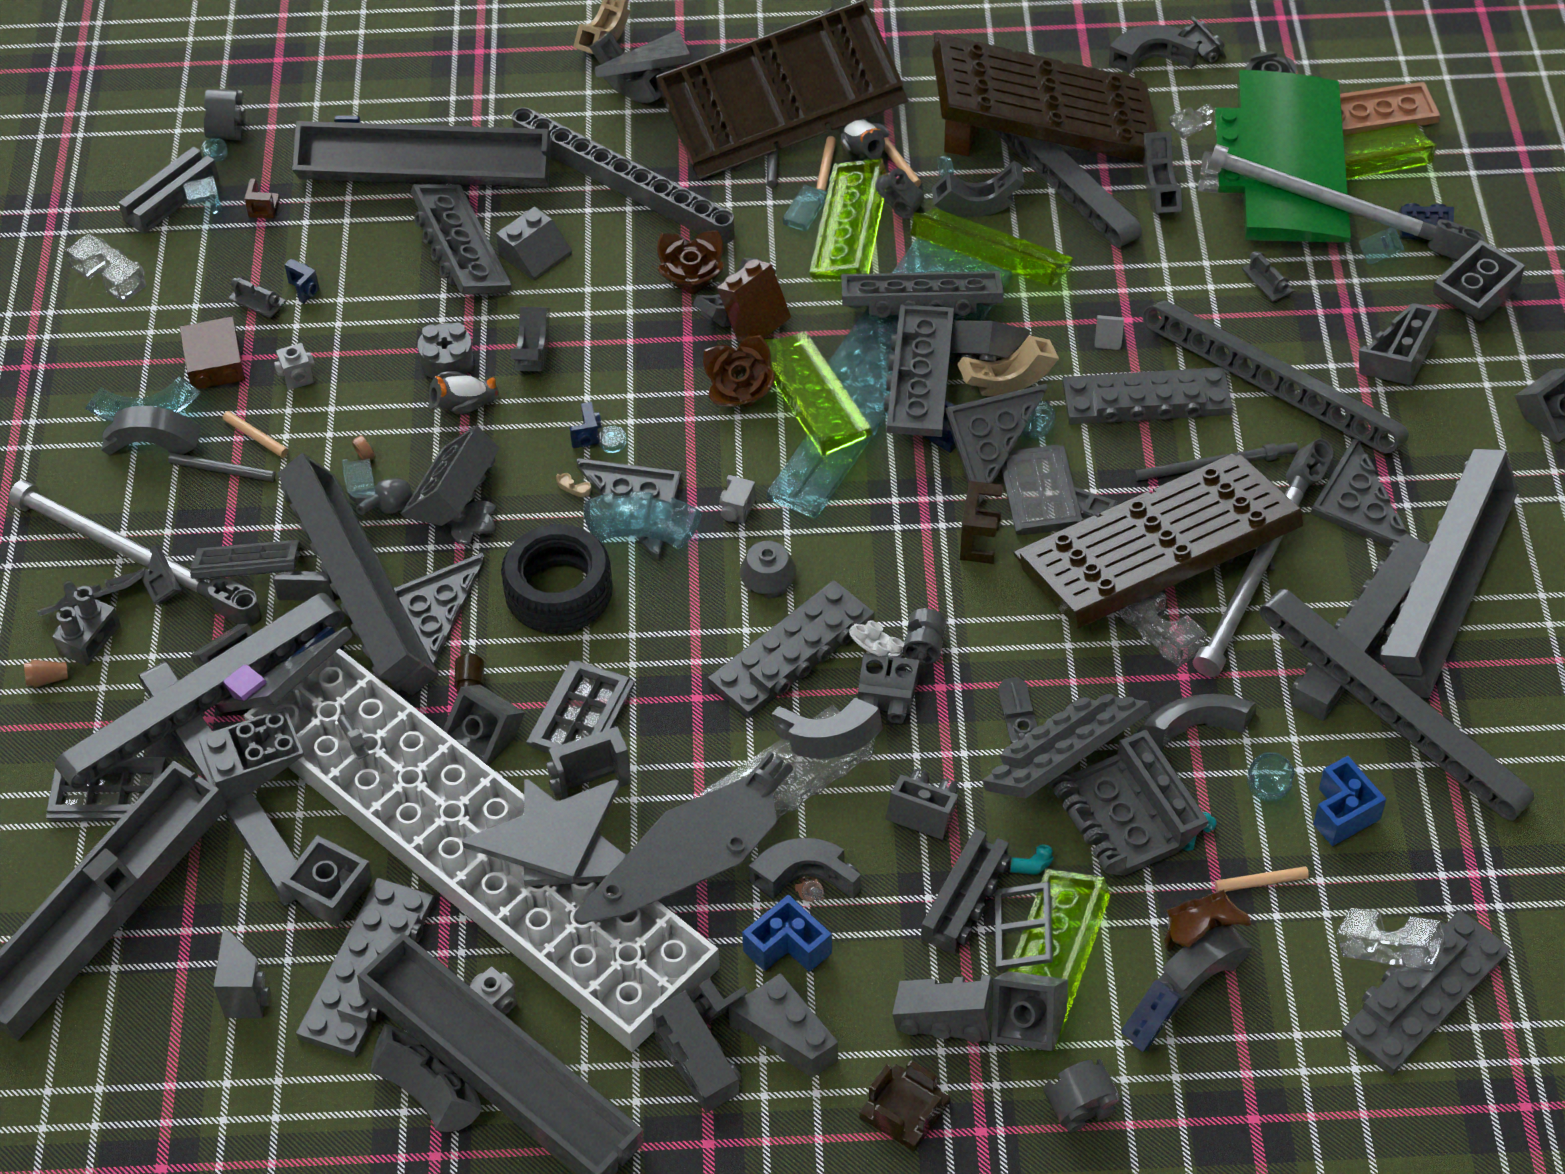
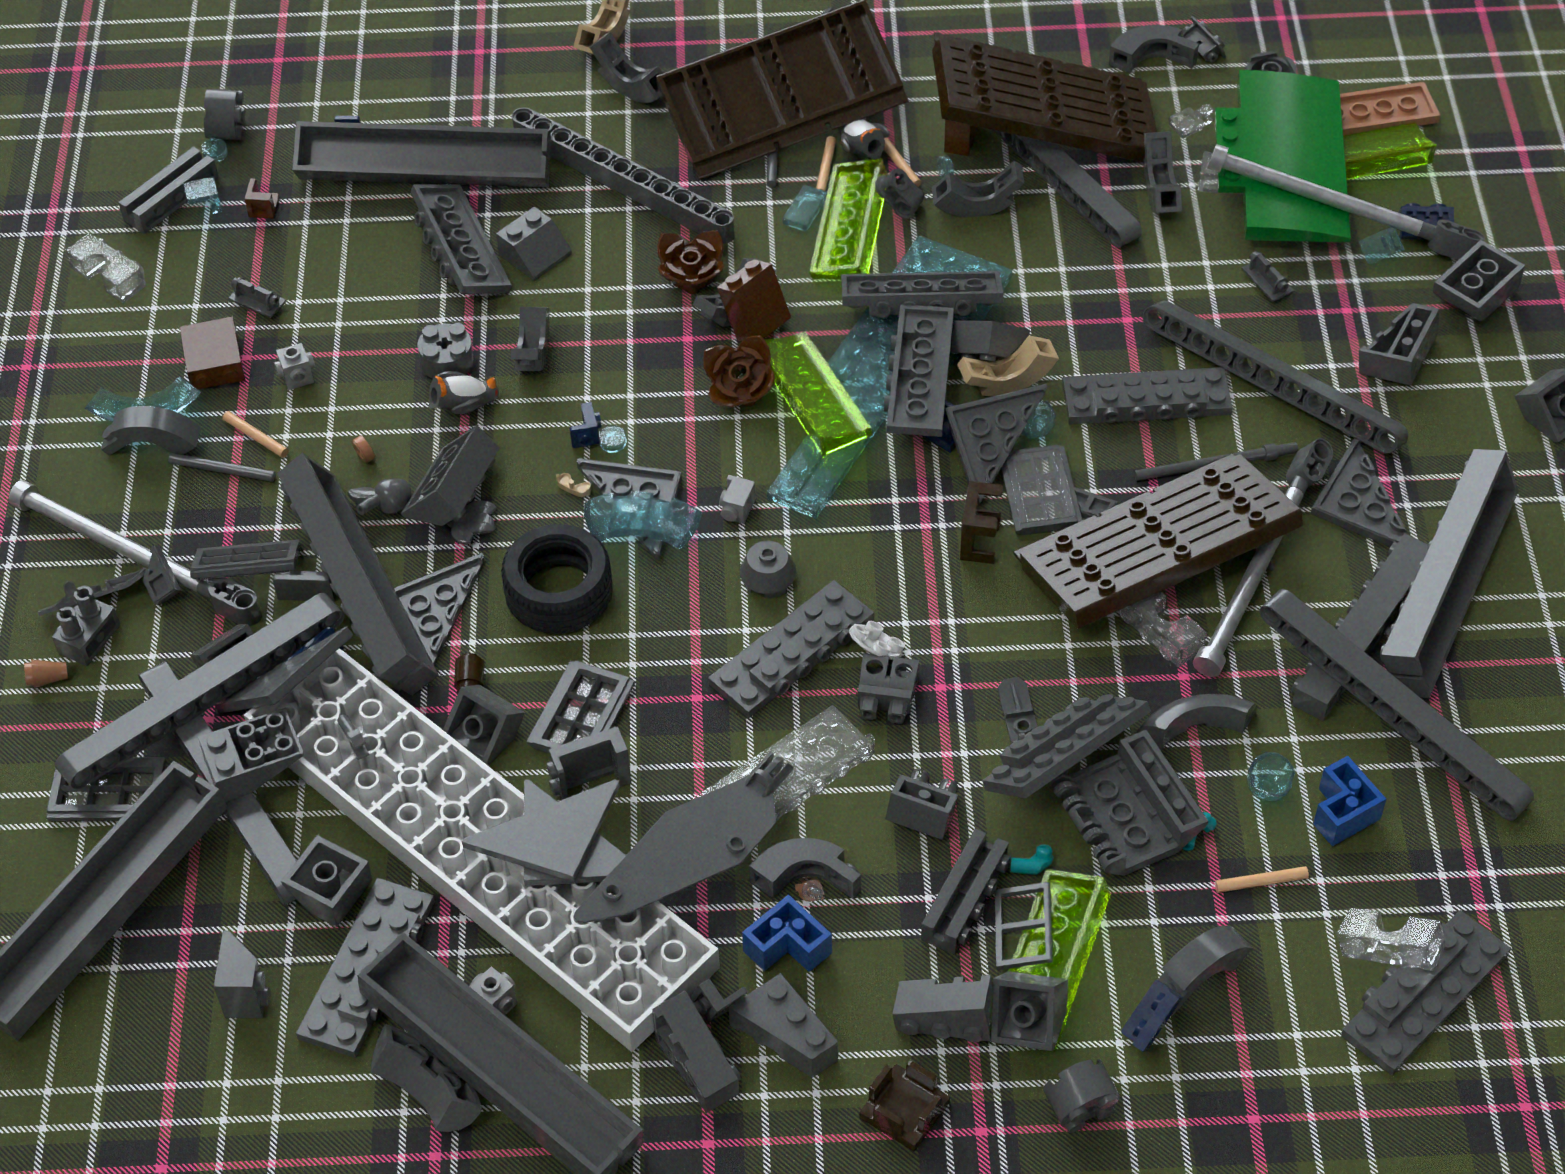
(109, 874): dark grey brick -> none
(244, 683): slope -> none
(302, 278): dark blue bracket -> none
(358, 475): clear light blue panel -> none
(660, 53): dark grey tile -> none
(829, 736): dark grey arch -> none
(925, 636): dark grey wheel -> none
(991, 246): clear neon green arch -> none
(1109, 332): light grey slope -> none
(1197, 916): reddish brown brick -> none

